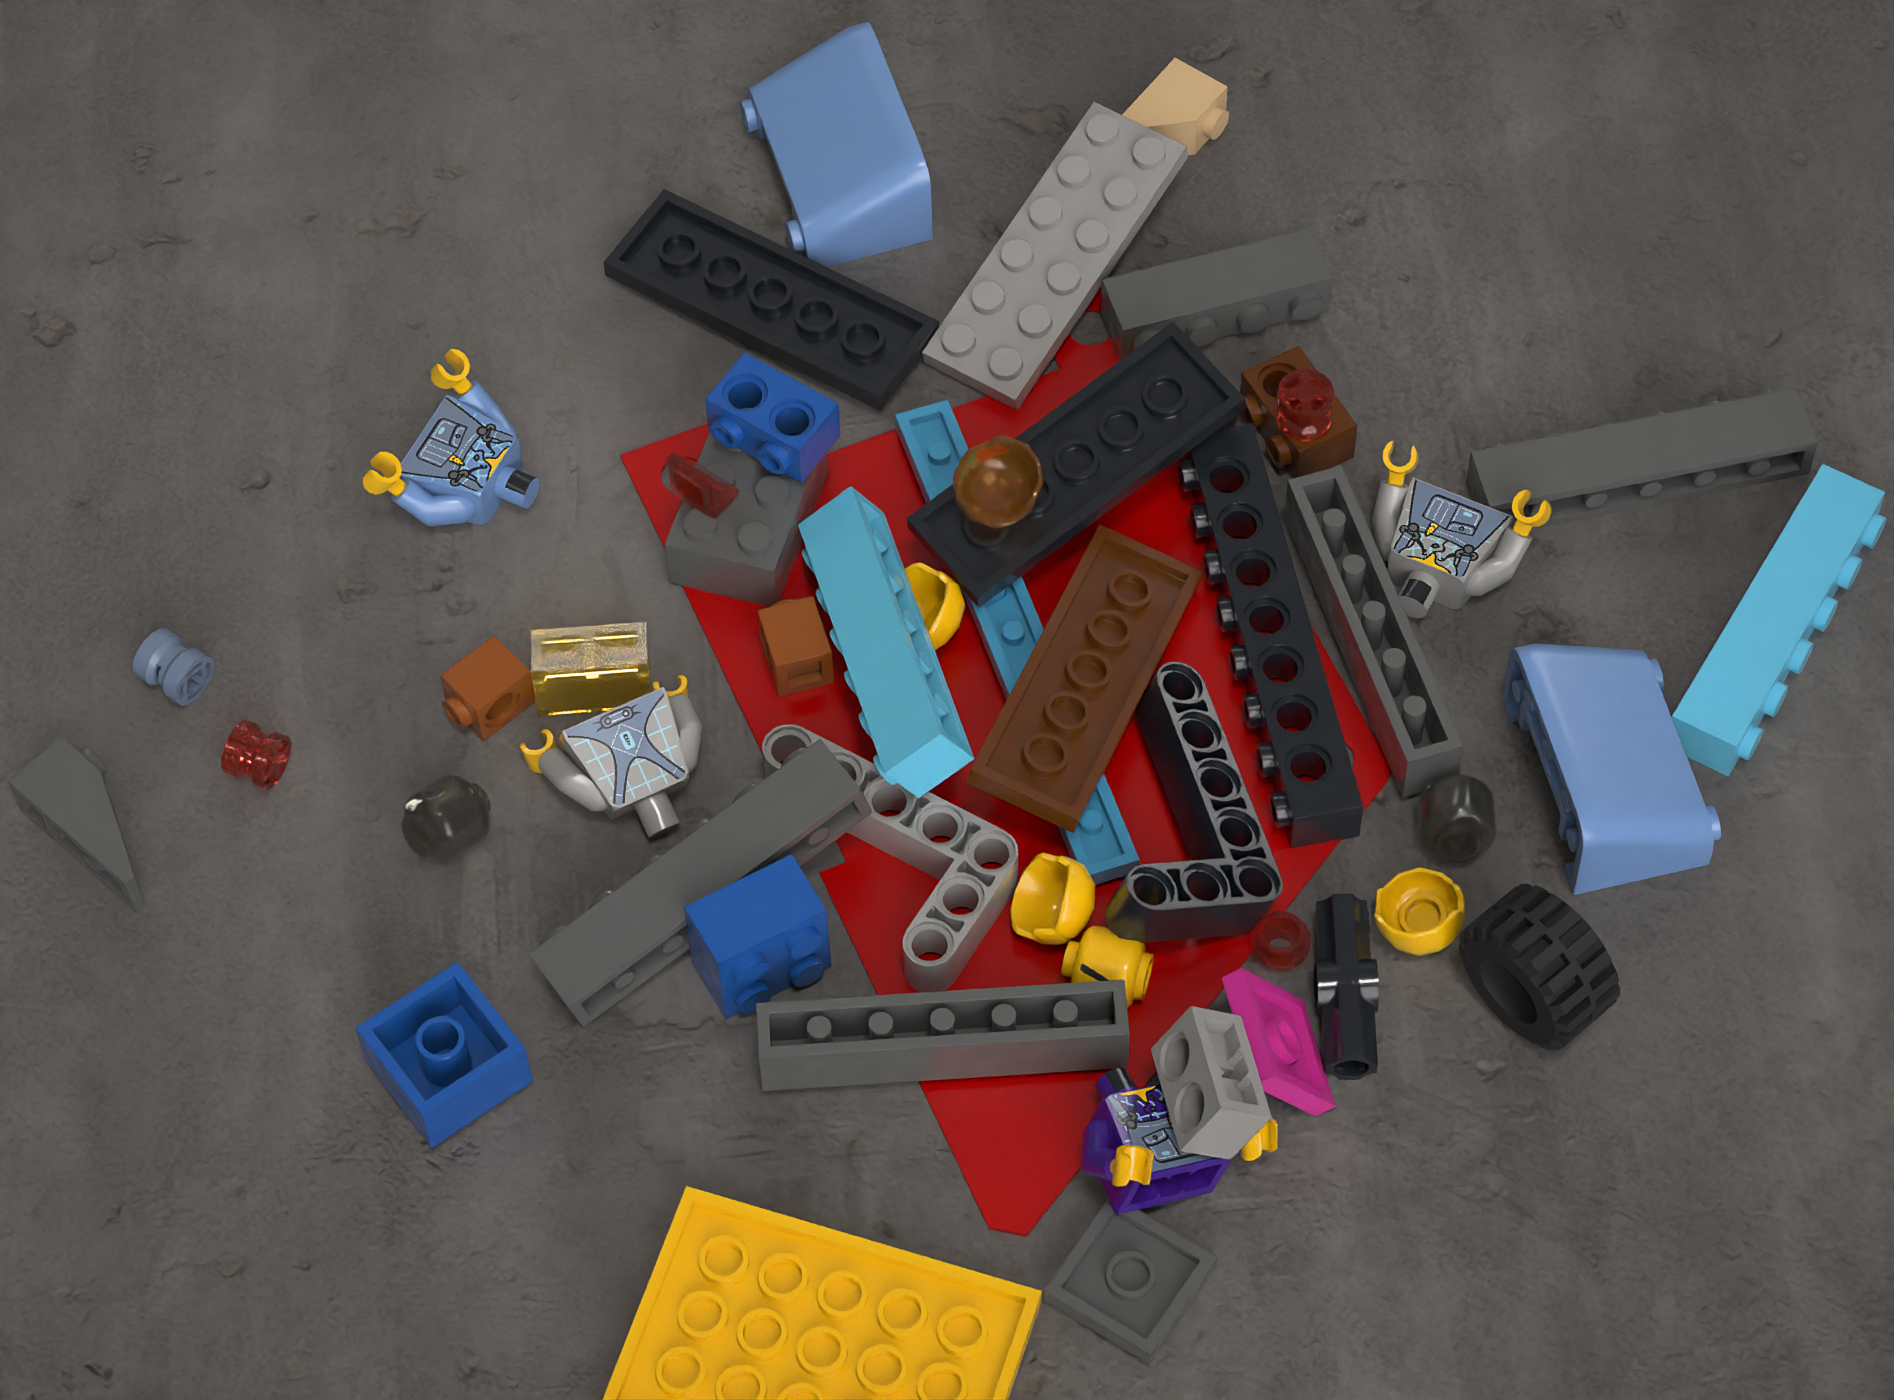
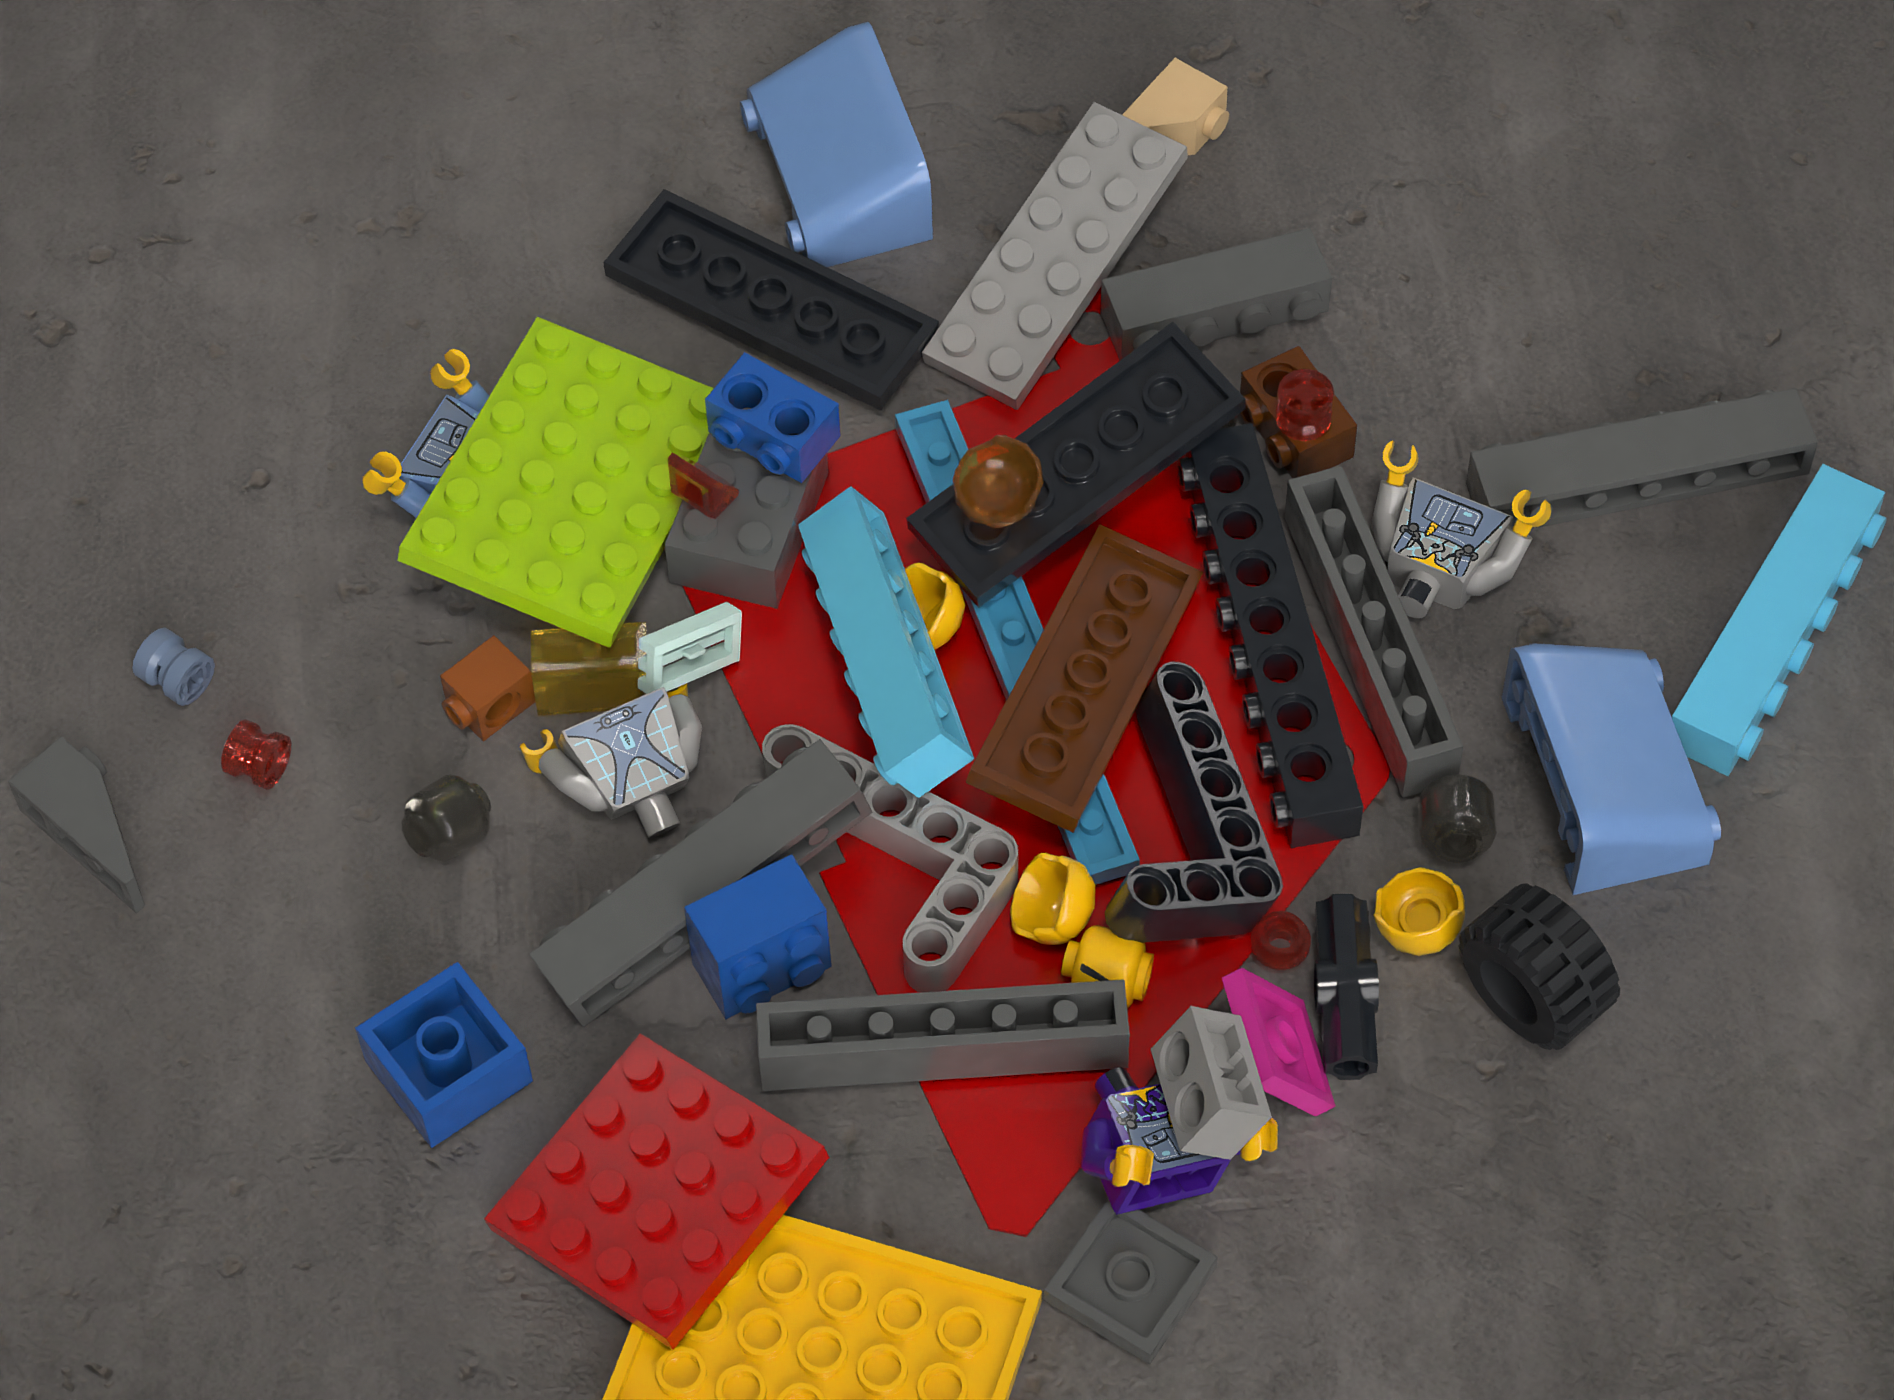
(563, 483): none -> lime plate
(657, 1190): none -> red plate
(689, 640): none -> light aqua tile
(795, 645): dark orange brick -> none

